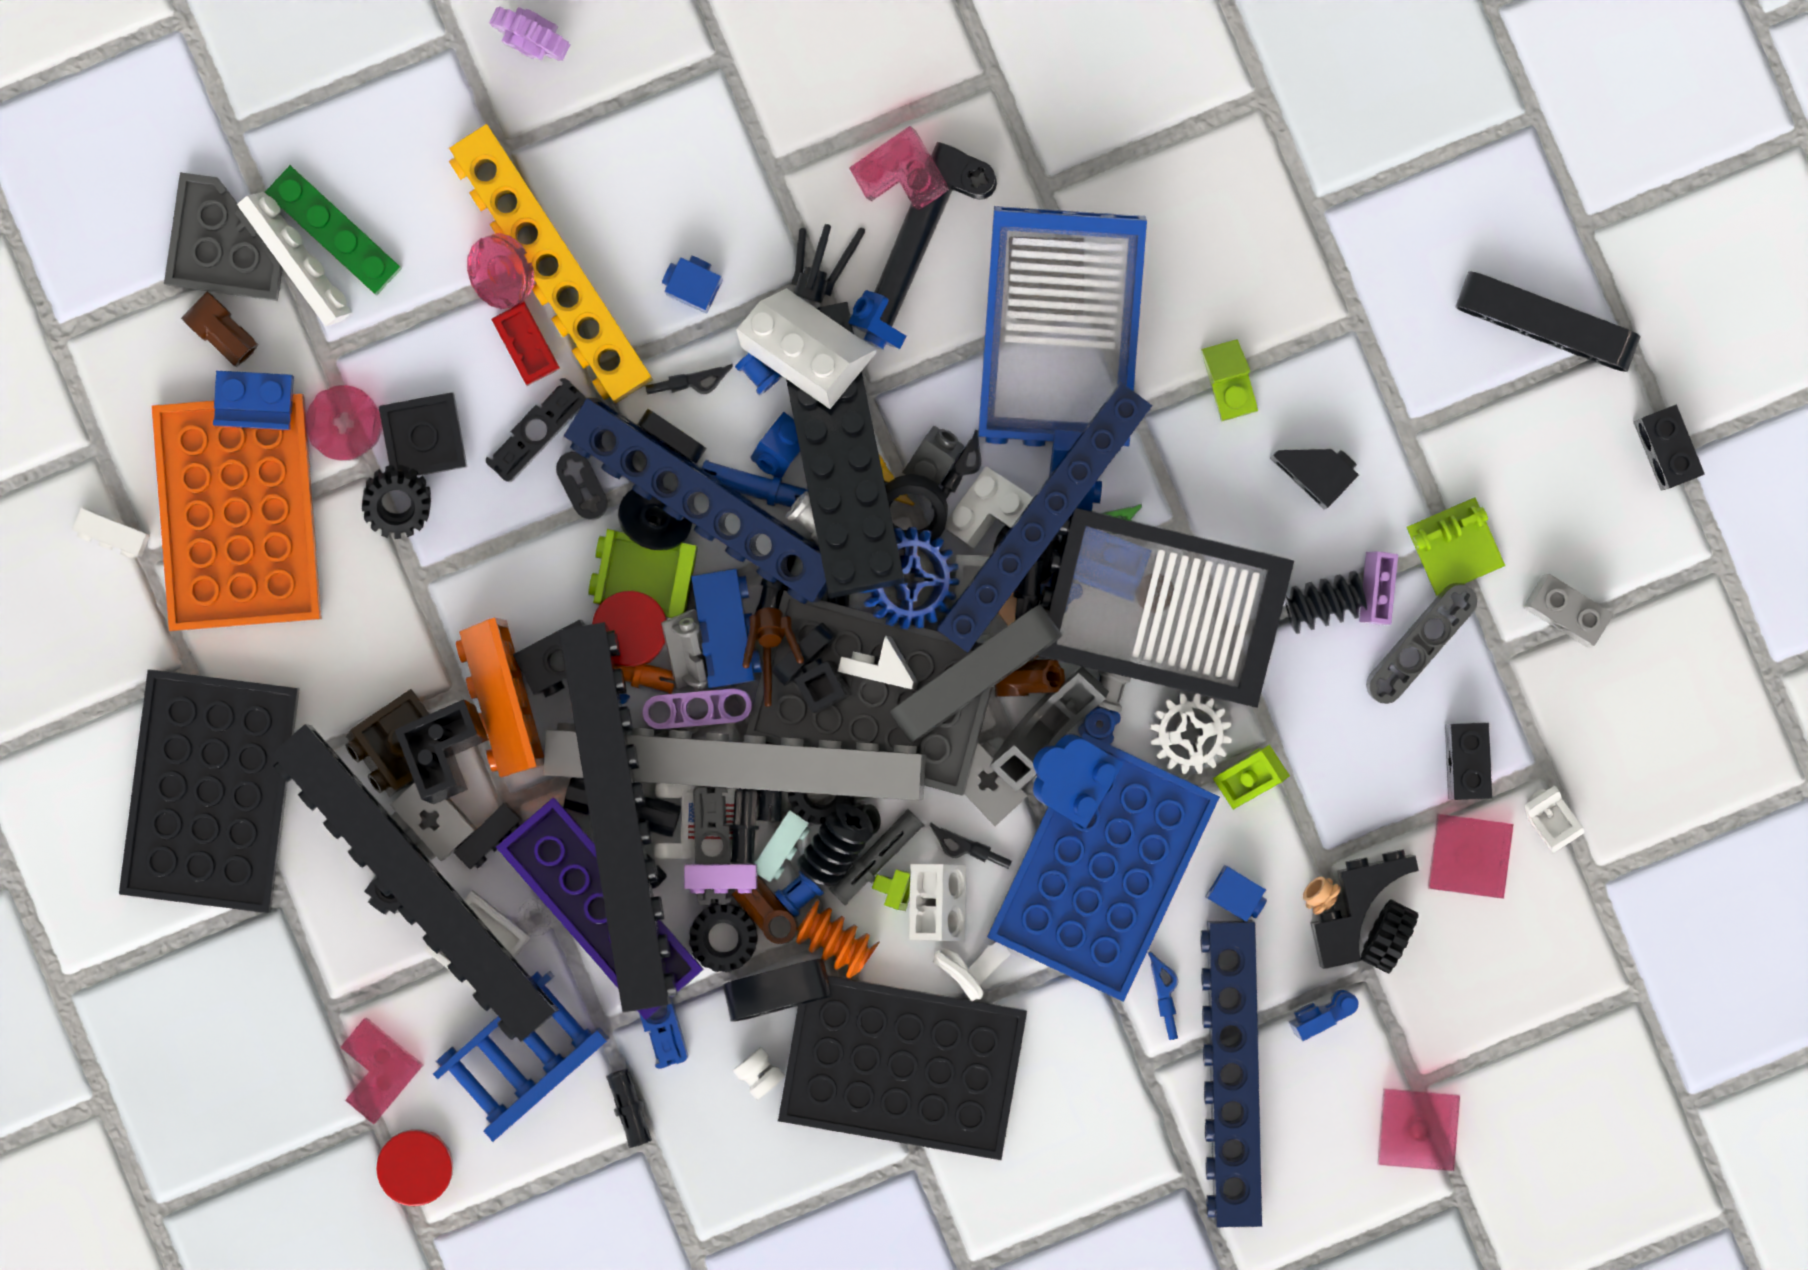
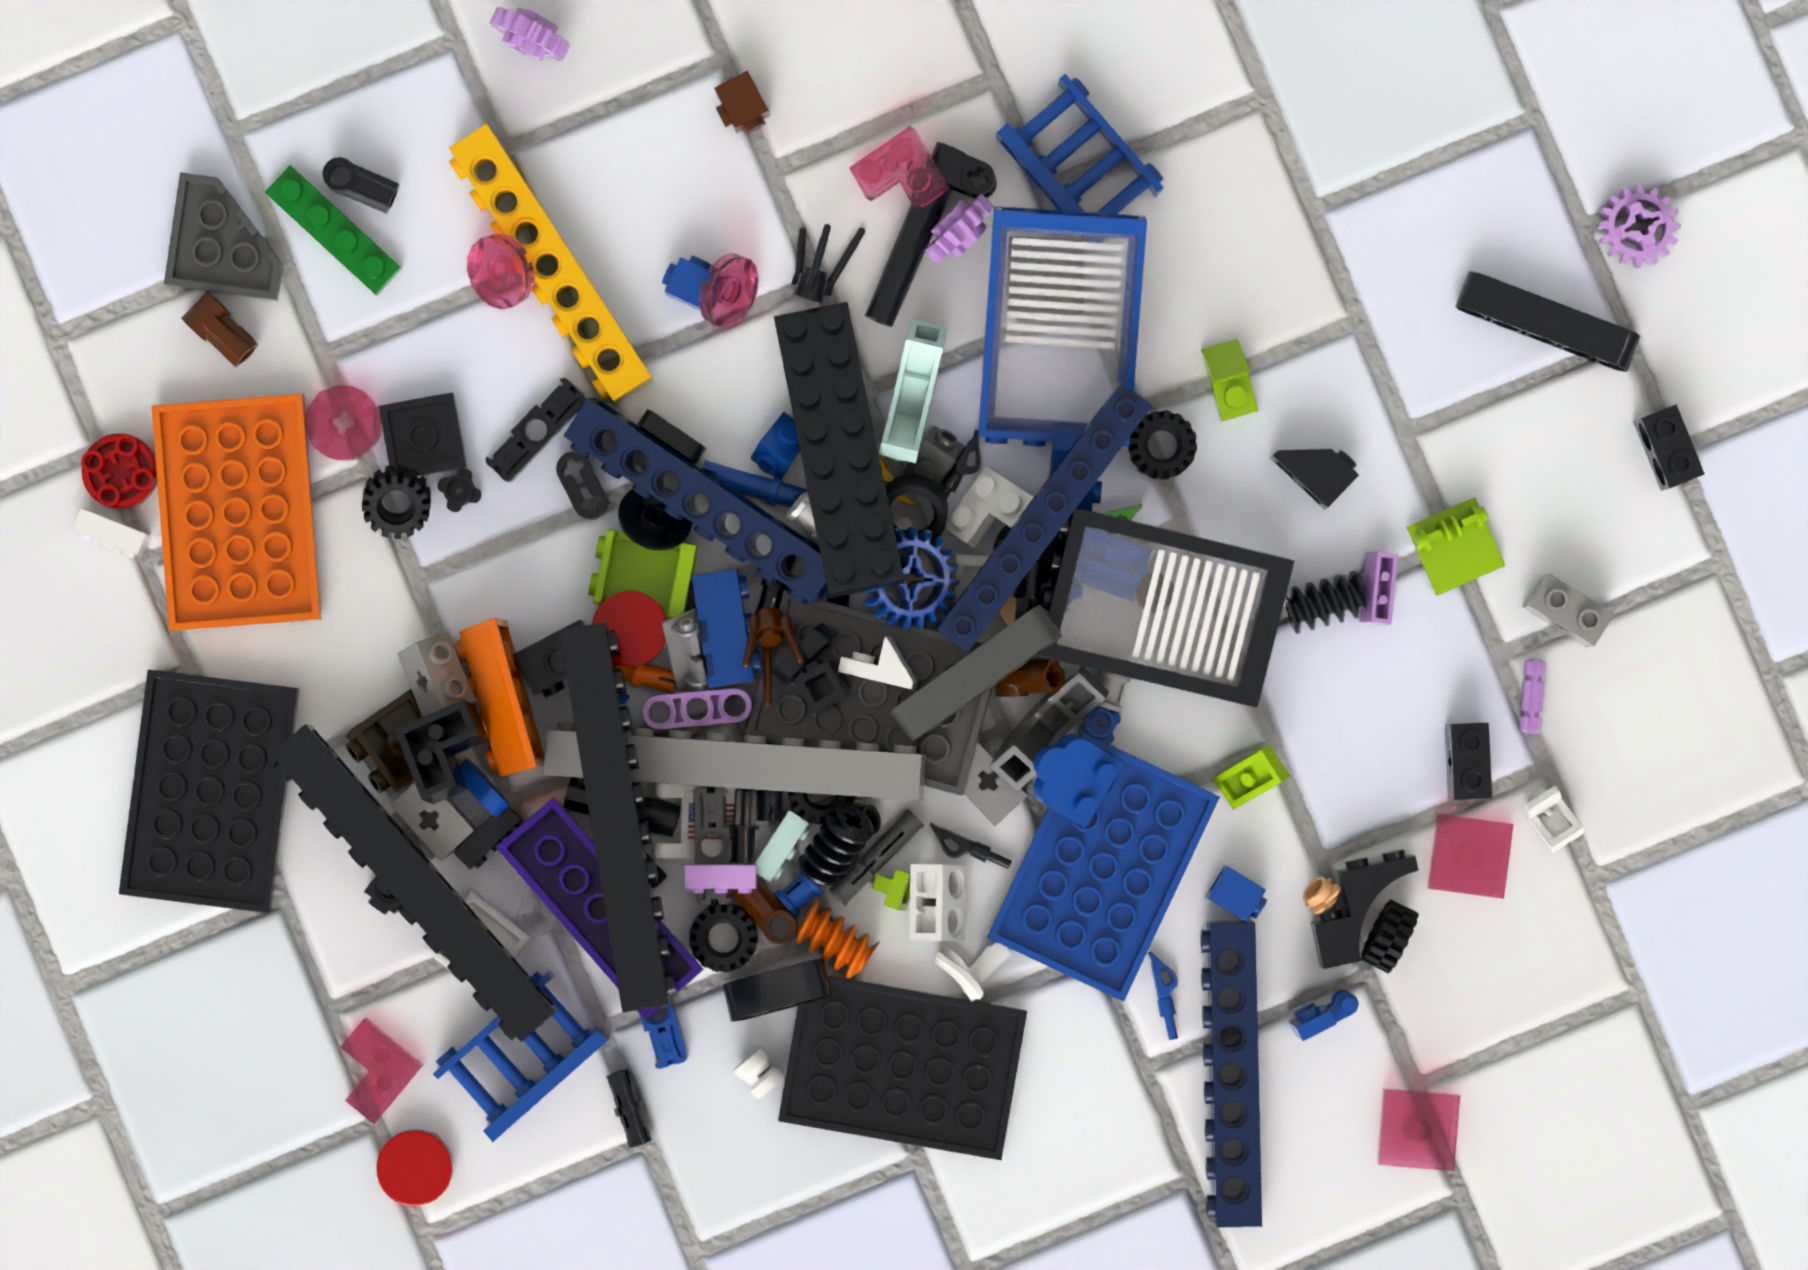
(119, 471): none -> red tile
(253, 400): blue plate -> none
(289, 251): white plate -> none
(363, 185): none -> black piece
(435, 673): none -> light grey brick
(449, 485): none -> black plate
(483, 789): none -> blue beam
(525, 343): red plate -> none
(693, 380): black hand -> none
(729, 290): none -> clear pink tile
(741, 104): none -> reddish brown brick
(758, 373): blue bush -> none
(804, 346): white slope -> none
(867, 319): blue bracket -> none
(913, 391): none -> light aqua arch
(959, 229): none -> lavender gear
(1042, 169): none -> blue fence
(1173, 737): white gear -> none
(1185, 441): none -> black tyre
(1426, 647): dark grey beam -> none
(1532, 696): none -> lavender axle
(1643, 240): none -> lavender gear

